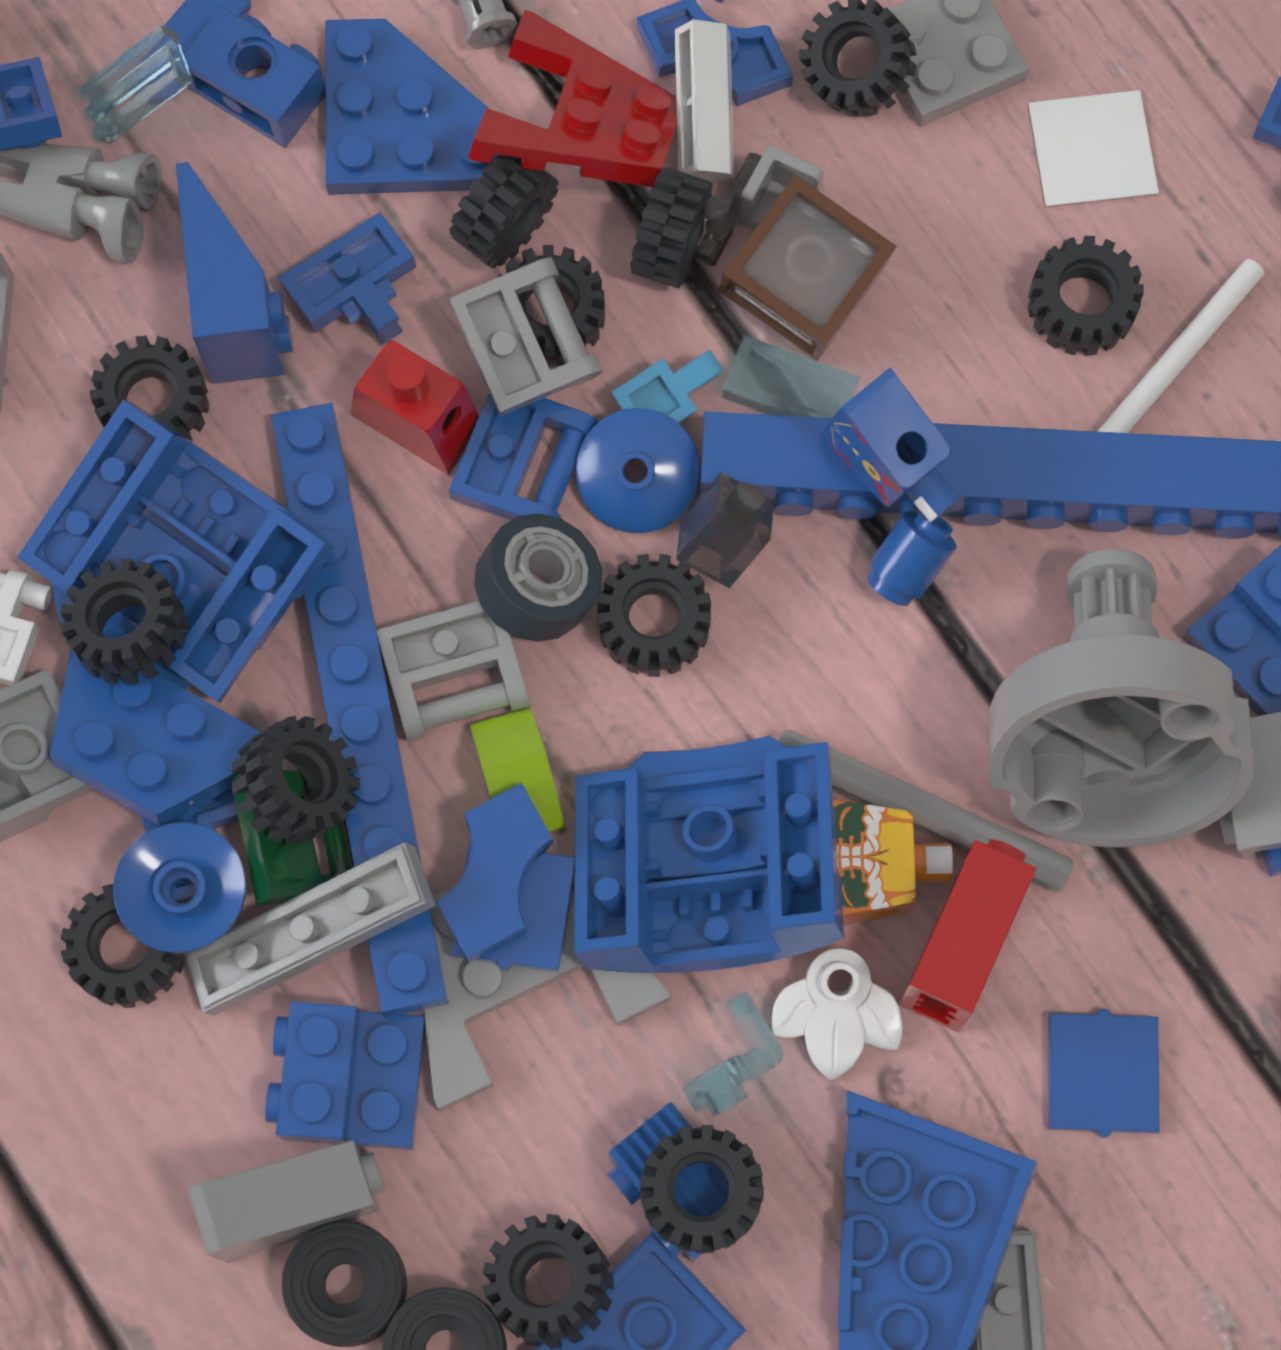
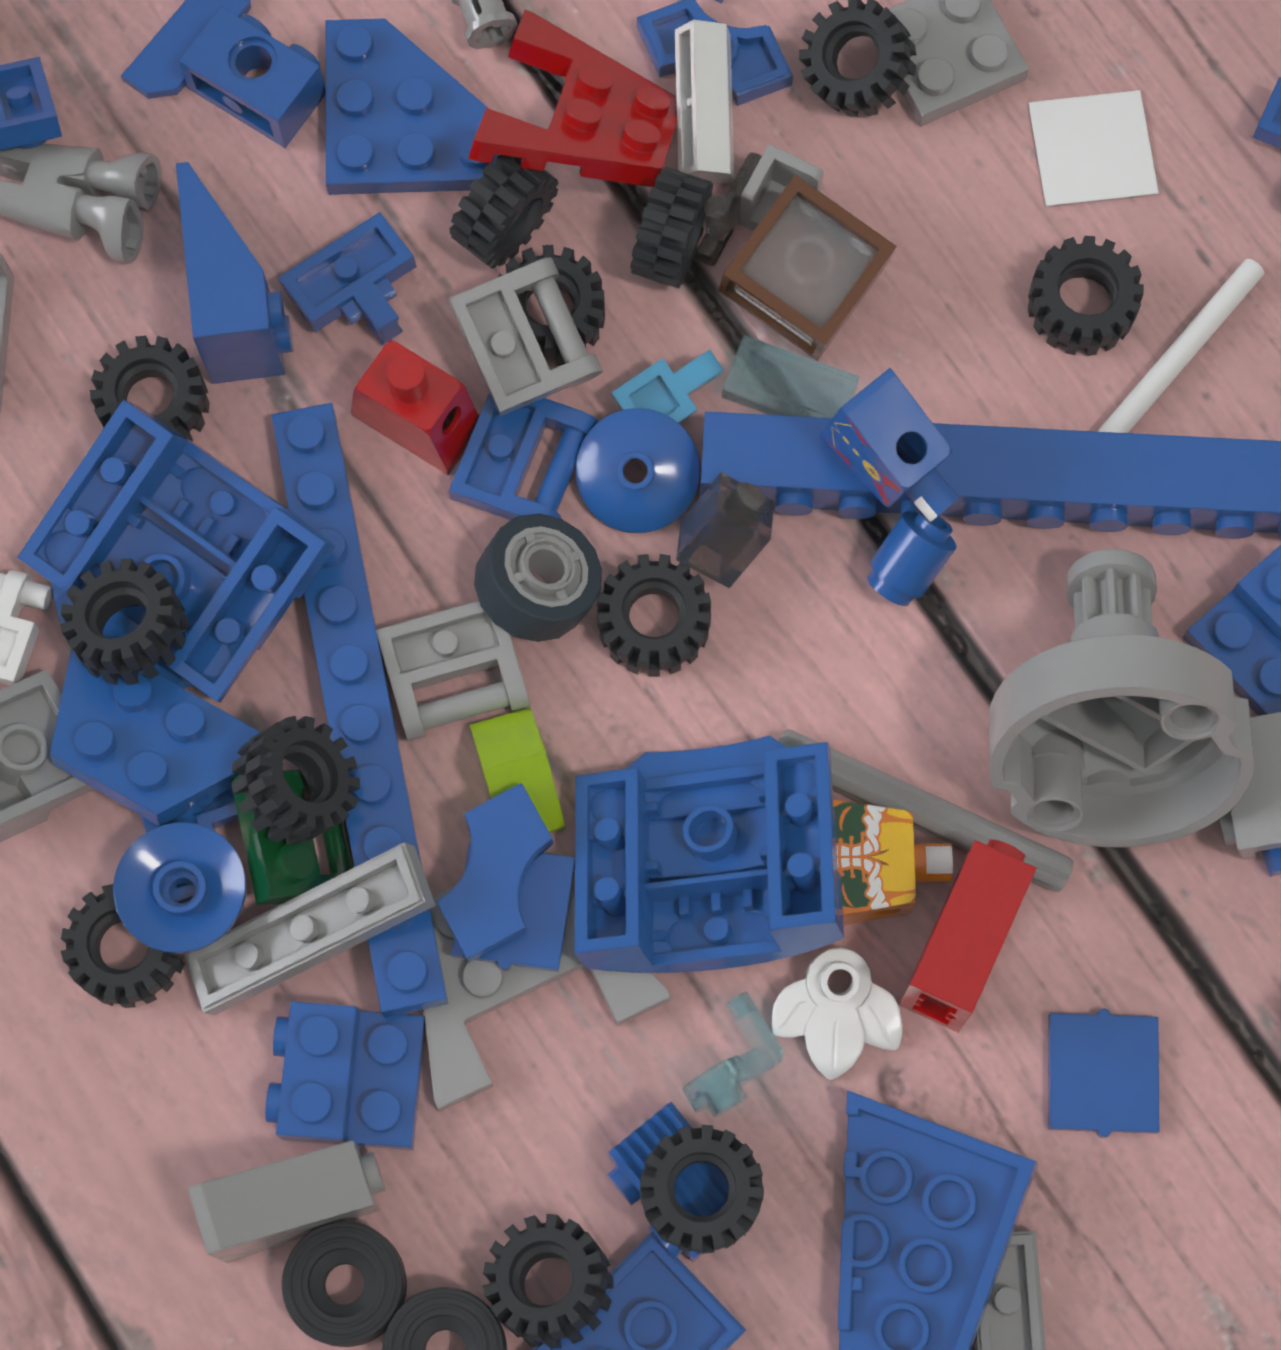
(133, 75): clear light blue tile -> none

